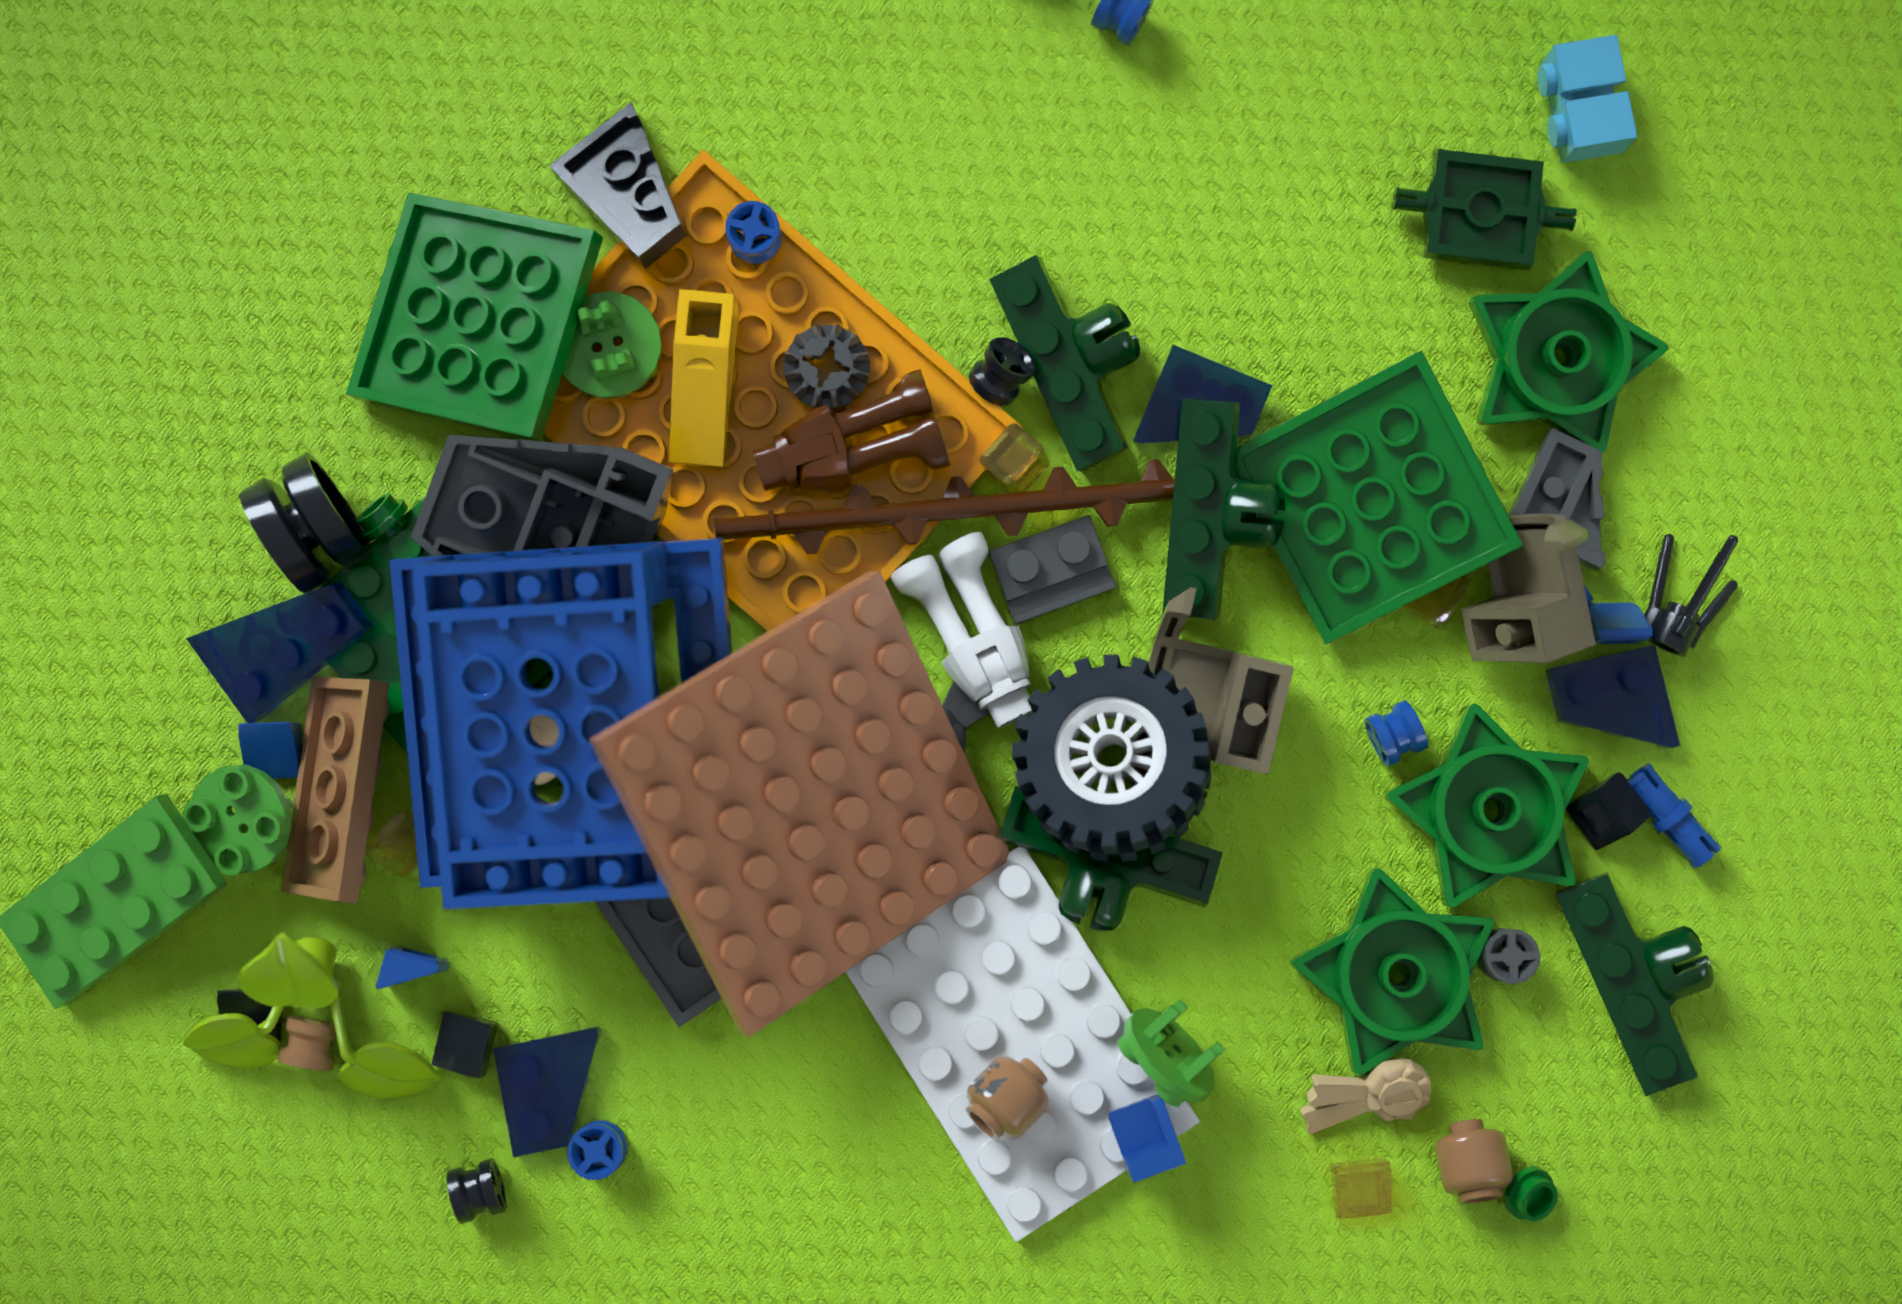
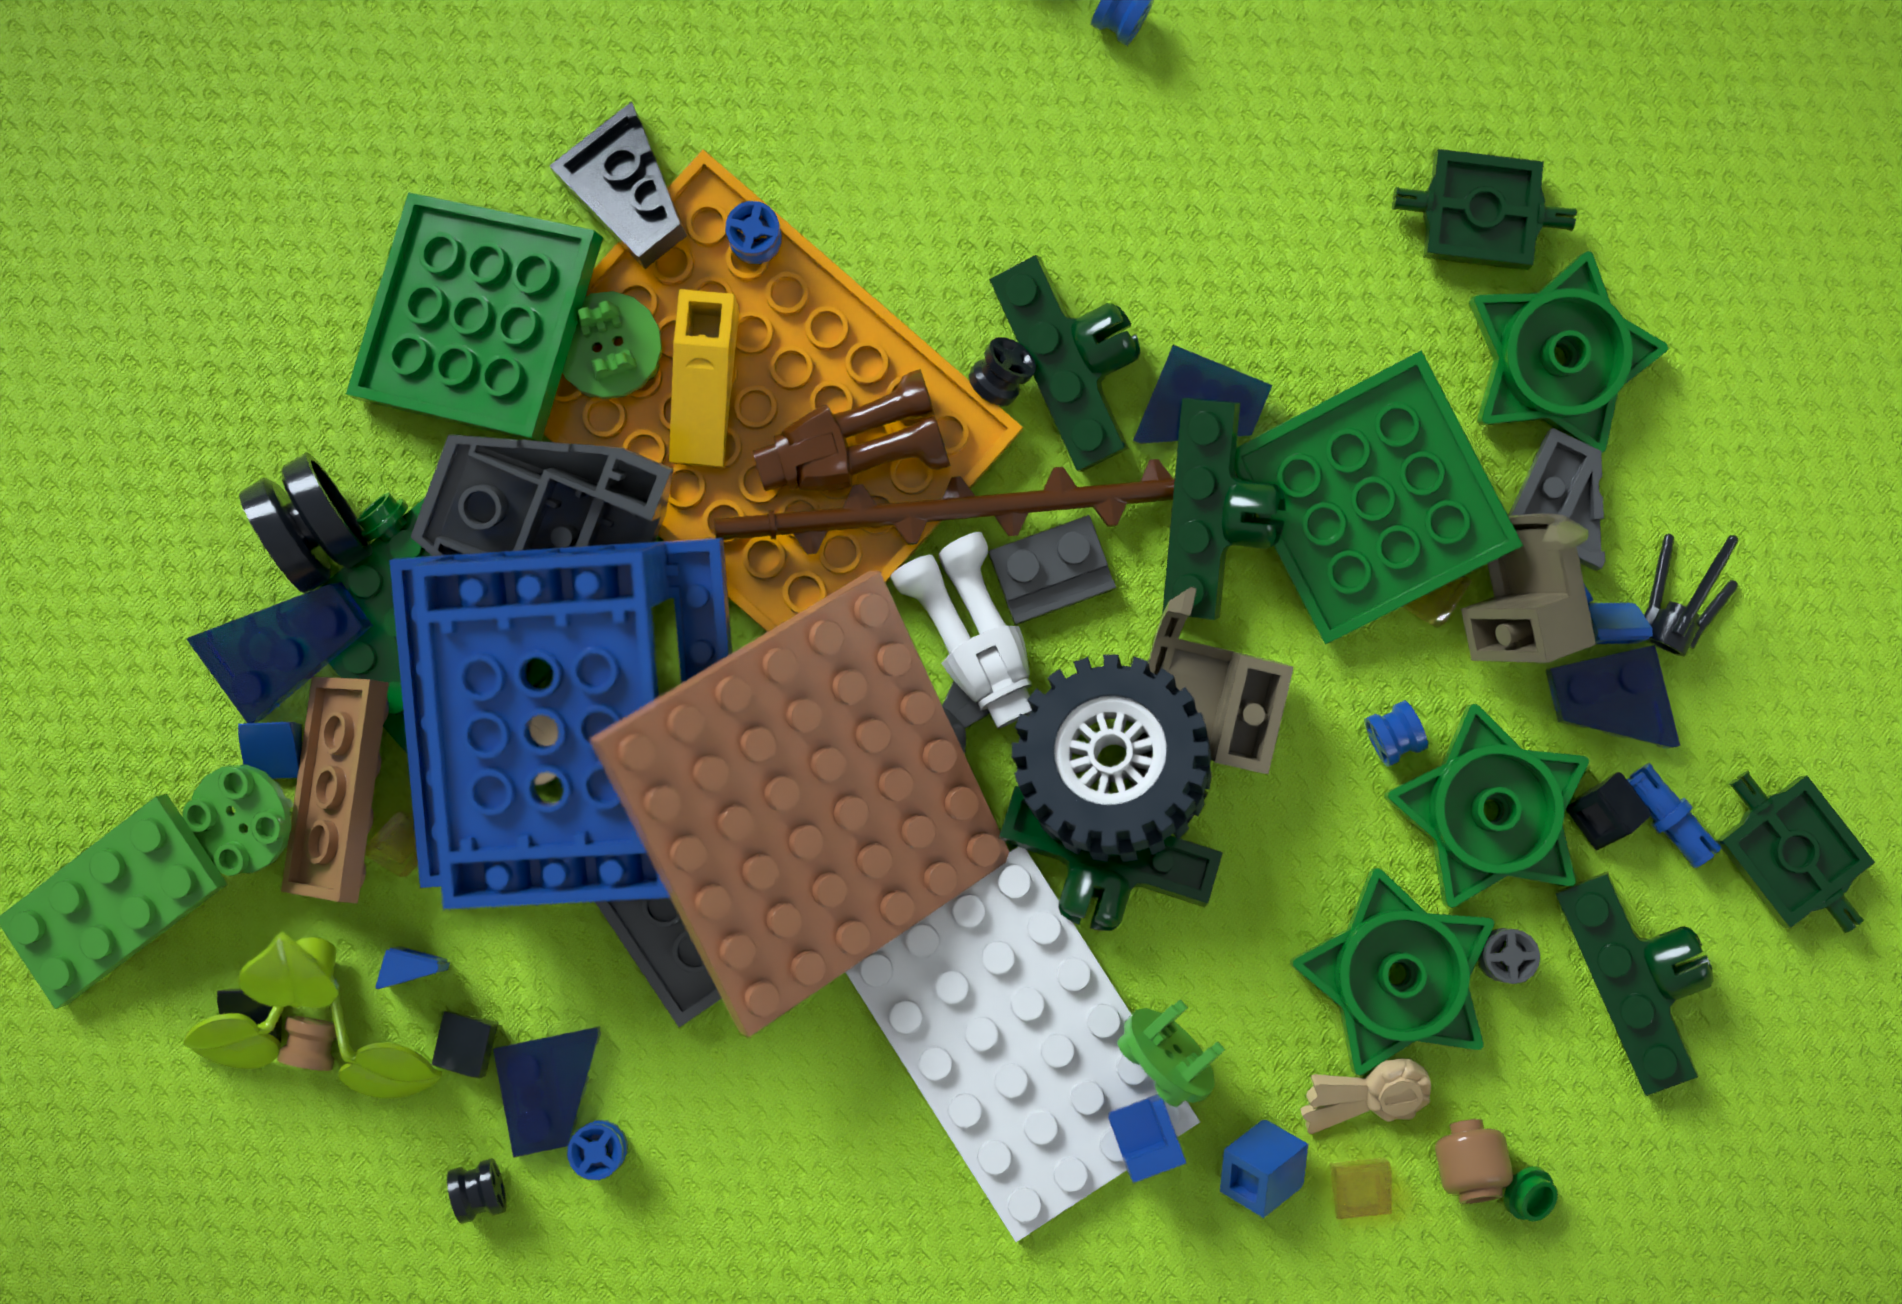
(840, 387): dark grey gear -> none
(1007, 1098): medium nougat head -> none
(1014, 460): clear yellow slope -> none
(1263, 1168): none -> blue panel
(1585, 111): medium azure piece -> none
(1795, 852): none -> dark green plate

